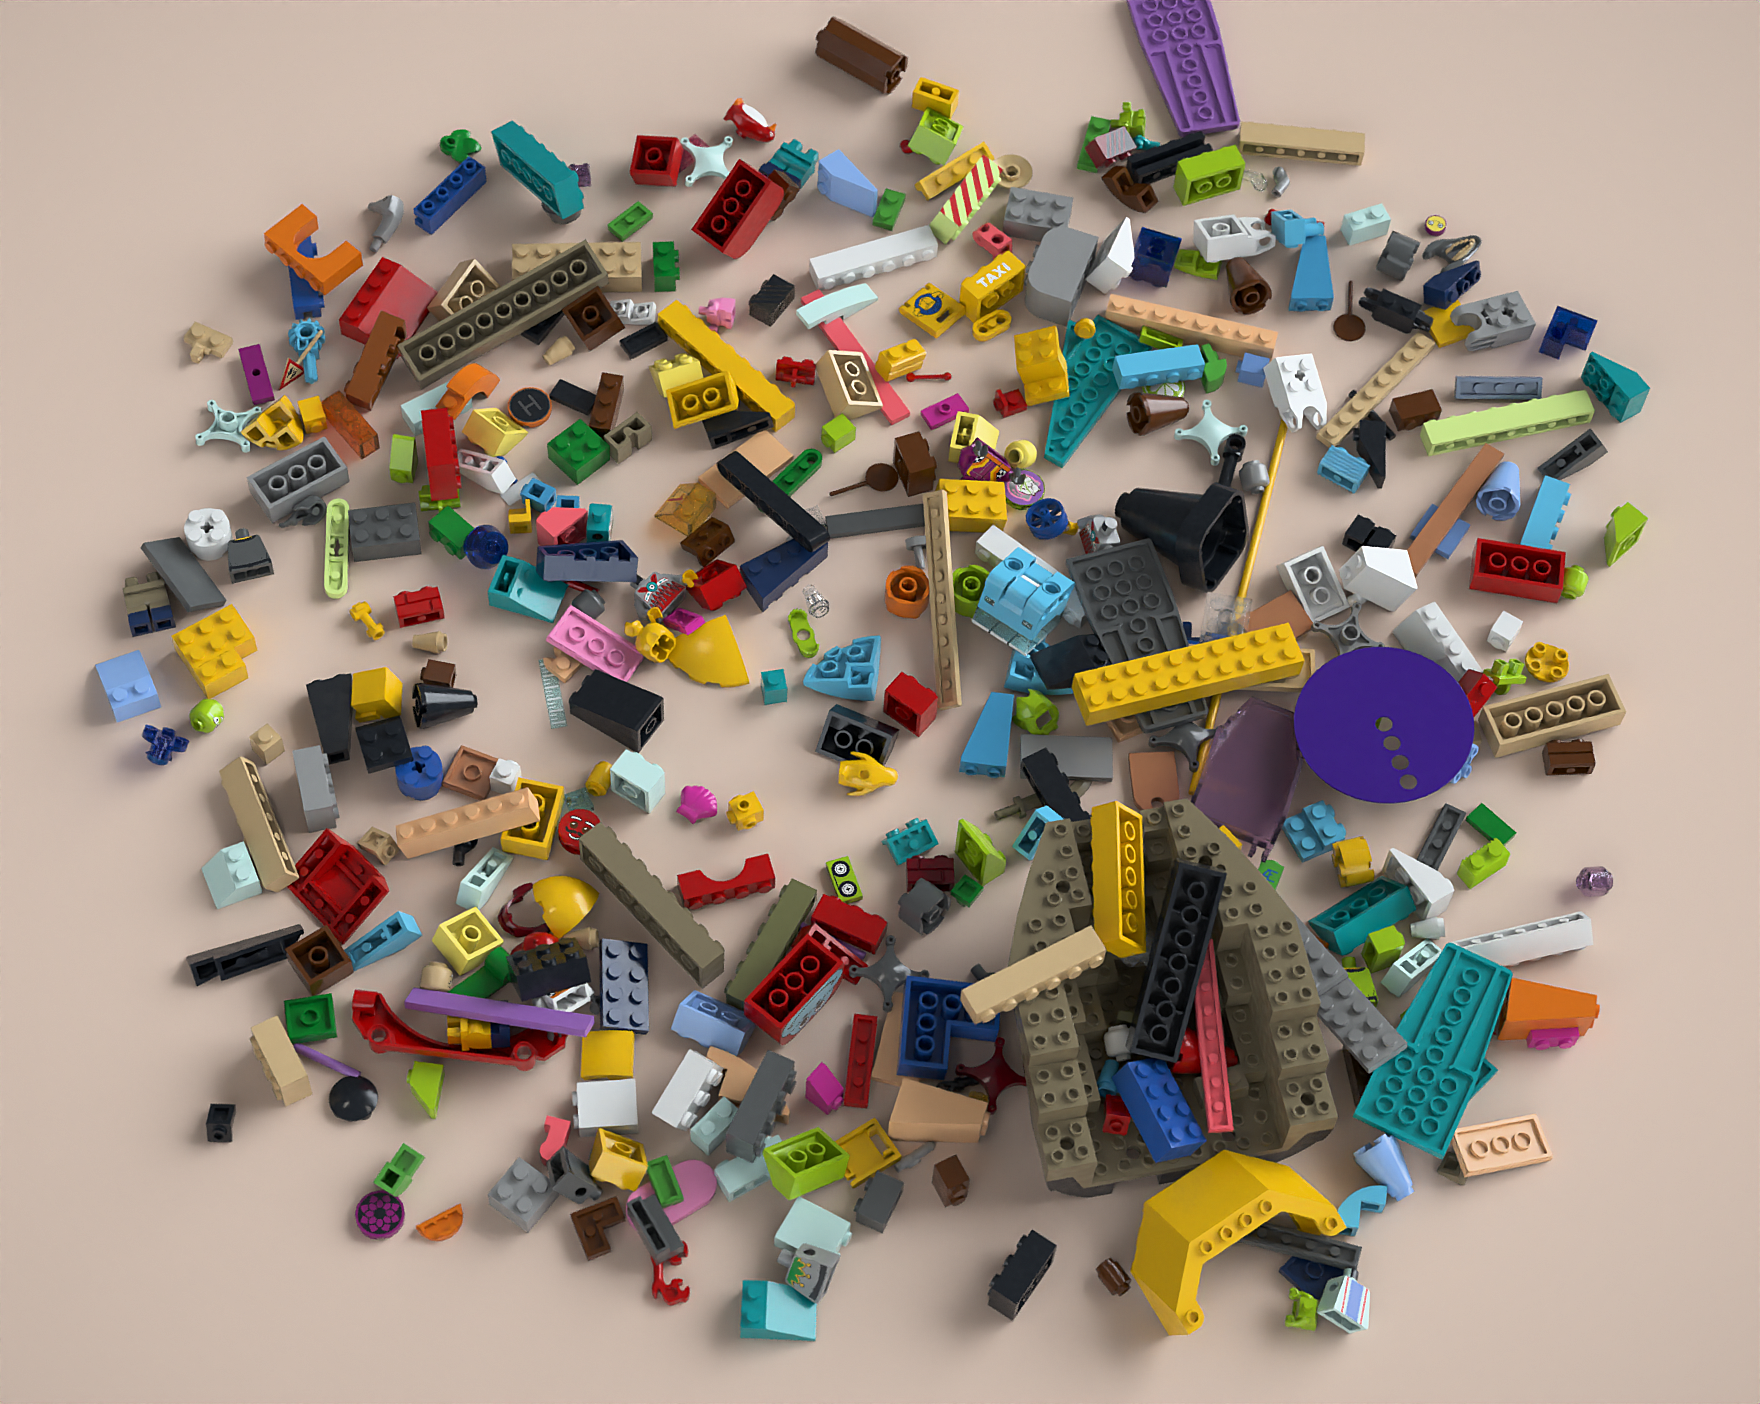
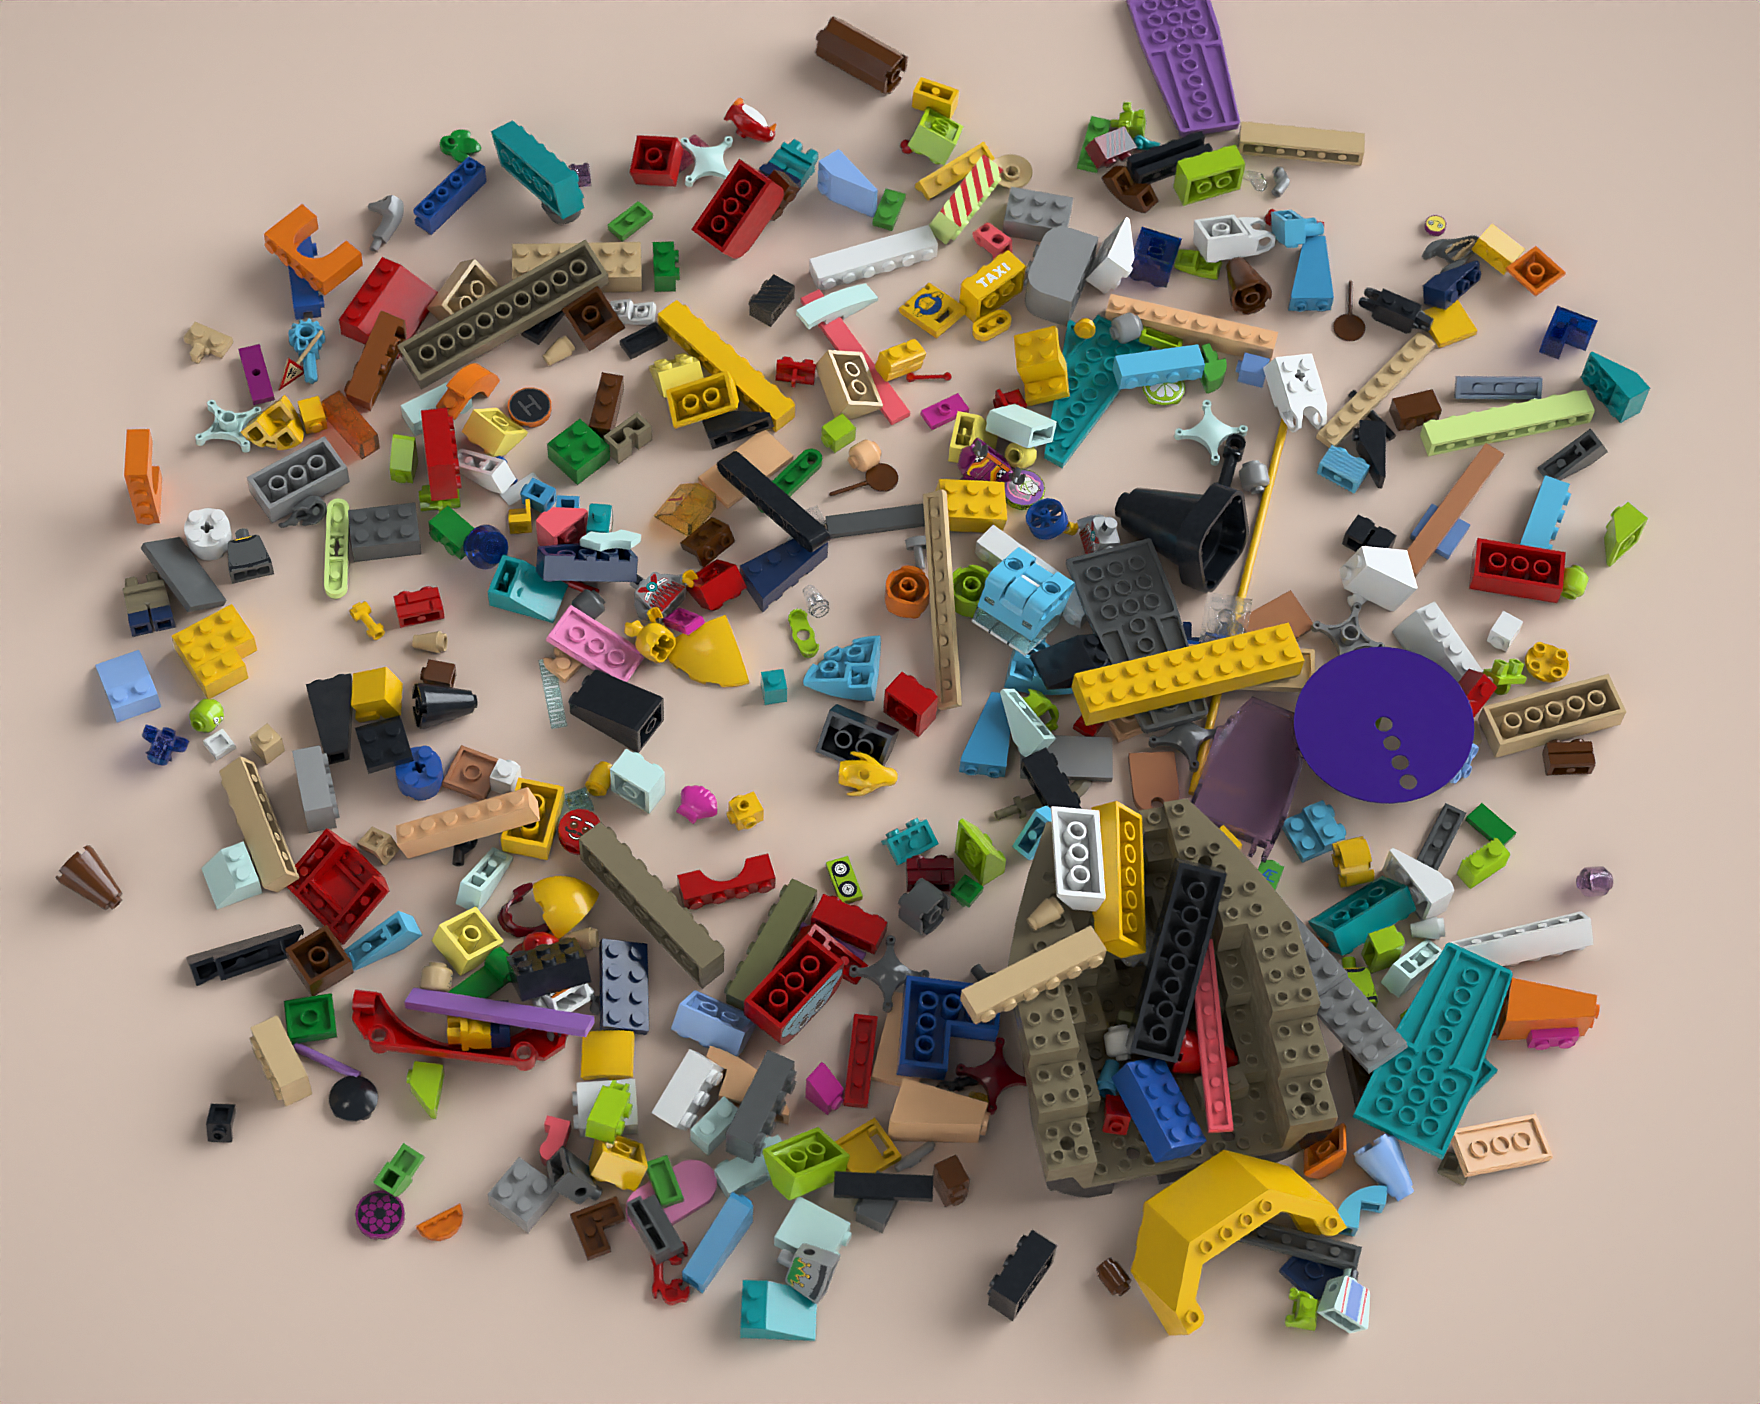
(90, 879): none -> reddish brown cone
(142, 478): none -> orange arch
(219, 744): none -> white tile
(573, 397): black tile -> none
(603, 541): none -> light aqua tile
(609, 1112): none -> lime brick
(719, 313): bright pink piece -> none
(719, 1242): none -> dark azure slope
(864, 455): none -> light nougat head
(883, 1186): none -> black tile
(914, 463): reddish brown brick -> none
(1020, 426): none -> light aqua brick
(1025, 726): none -> light aqua slope
(1045, 913): none -> tan cone
(1078, 857): none -> white slope
(1087, 731): none -> red tile
(1126, 328): none -> light grey head
(1154, 411): reddish brown cone -> none
(1314, 584): white slope -> none
(1326, 1155): none -> orange slope
(1365, 224): light aqua brick -> none
(1397, 255): dark grey brick -> none
(1495, 320): light grey brick -> none
(1497, 248): none -> yellow brick
(1501, 493): light blue cone -> none
(1535, 271): none -> orange slope

